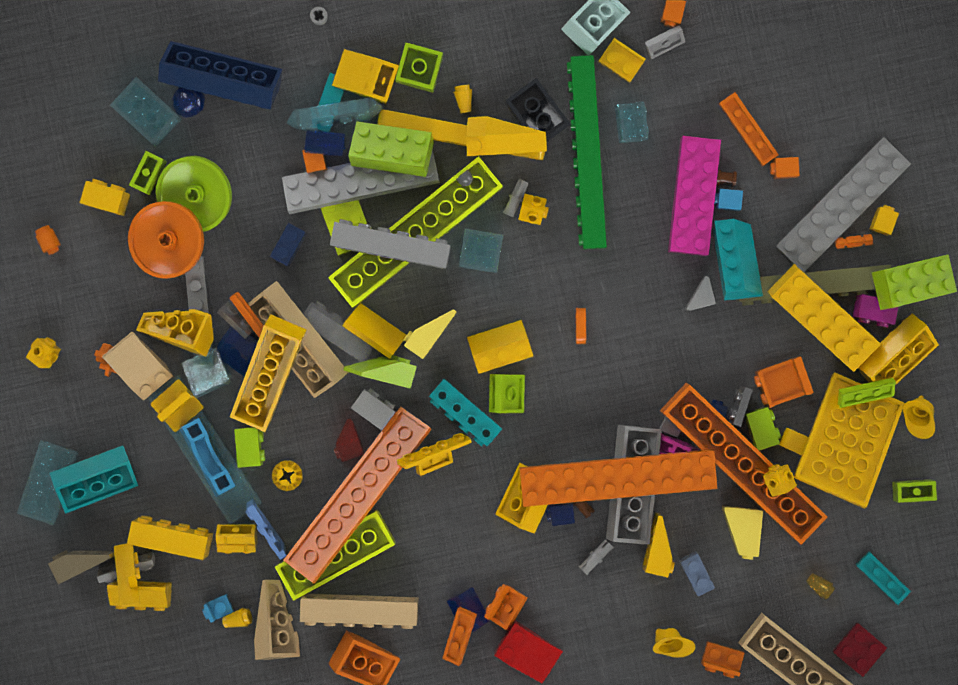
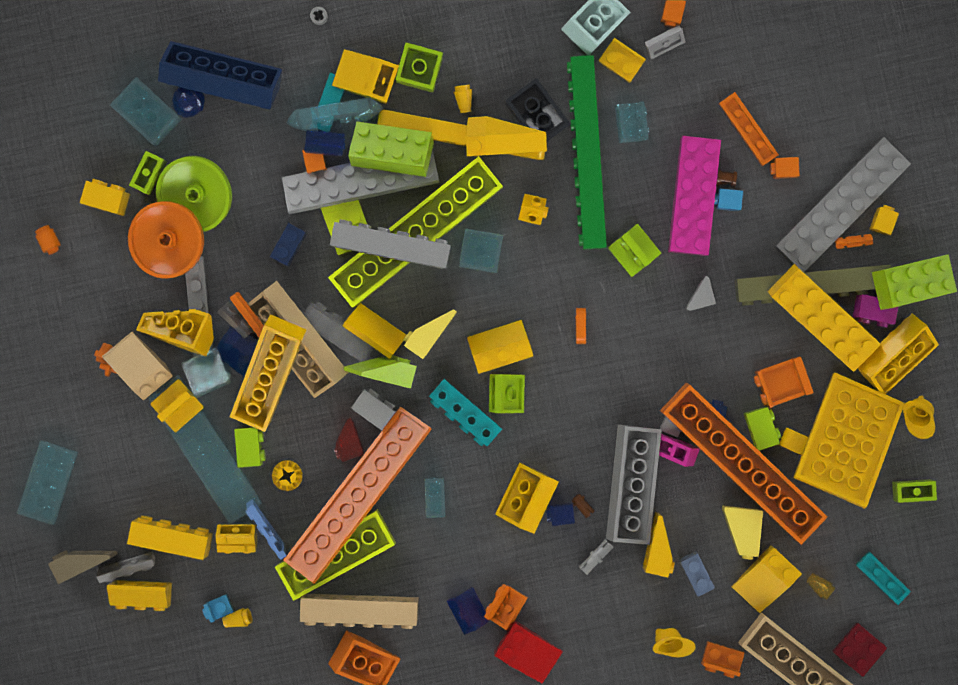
(43, 352): yellow brick -> none
(93, 479): teal slope -> none
(127, 575): yellow bracket -> none
(202, 450): dark azure arch -> none
(274, 629): tan wedge -> none
(434, 456): yellow bracket -> none
(435, 497): none -> clear light blue brick
(459, 636): orange tile -> none
(465, 179): dark grey hinge -> none
(515, 197): light grey axle -> none
(618, 478): orange plate -> none
(634, 250): none -> lime bracket
(736, 259): teal slope -> none
(738, 411): flat silver plate -> none
(766, 579): none -> yellow slope
(779, 480): yellow brick -> none
(866, 392): lime tile -> none

